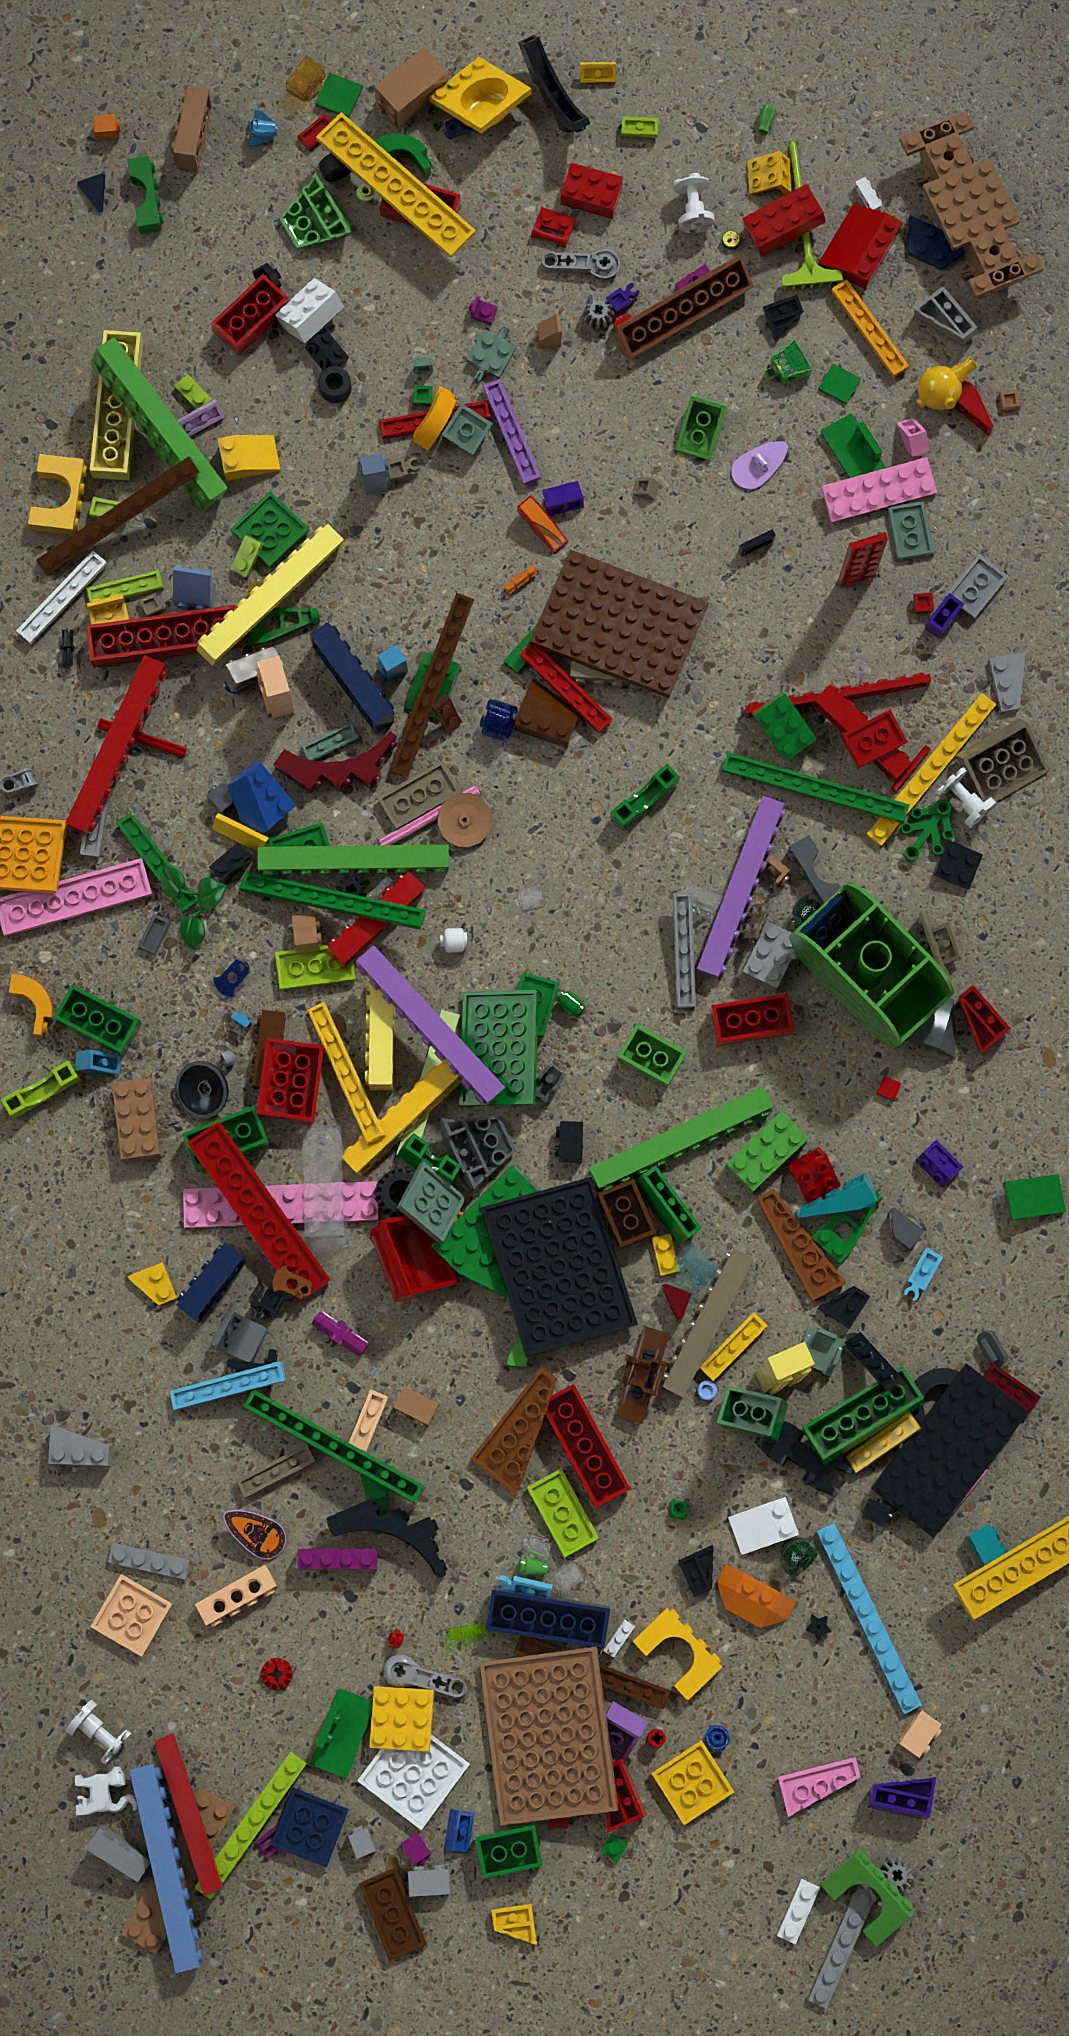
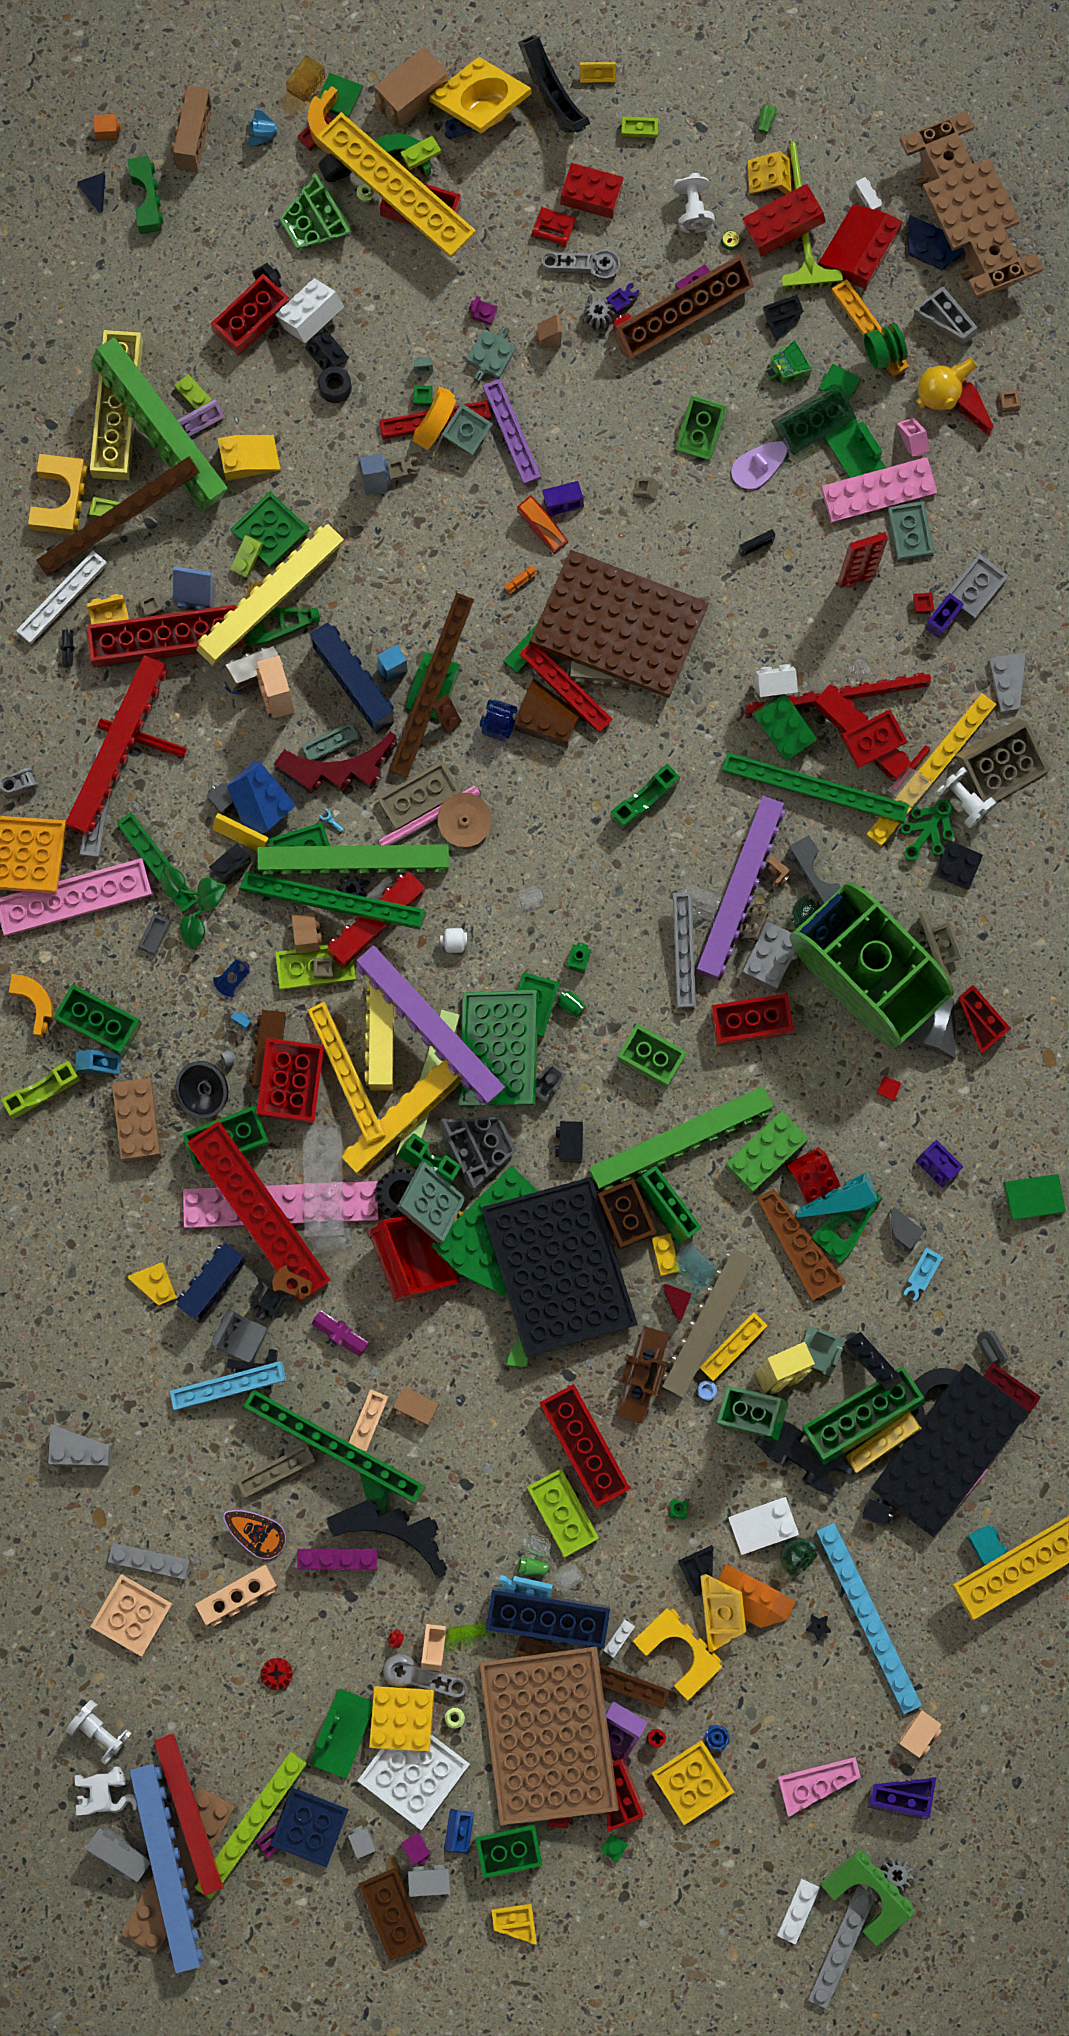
(128, 586): lime tile -> none
(317, 112): none -> light orange arch
(323, 968): none -> dark tan tile
(329, 819): none -> medium azure hand
(420, 152): none -> lime plate
(433, 1647): none -> light nougat panel
(449, 1722): none -> yellowish green plate
(512, 1441): dark orange wing -> none
(575, 963): none -> green brick
(722, 1612): none -> yellow wing
(775, 681): none -> white slope
(814, 418): none -> clear green slope
(845, 1306): black wing -> none
(885, 346): none -> green wheel
(910, 787): none -> clear piece

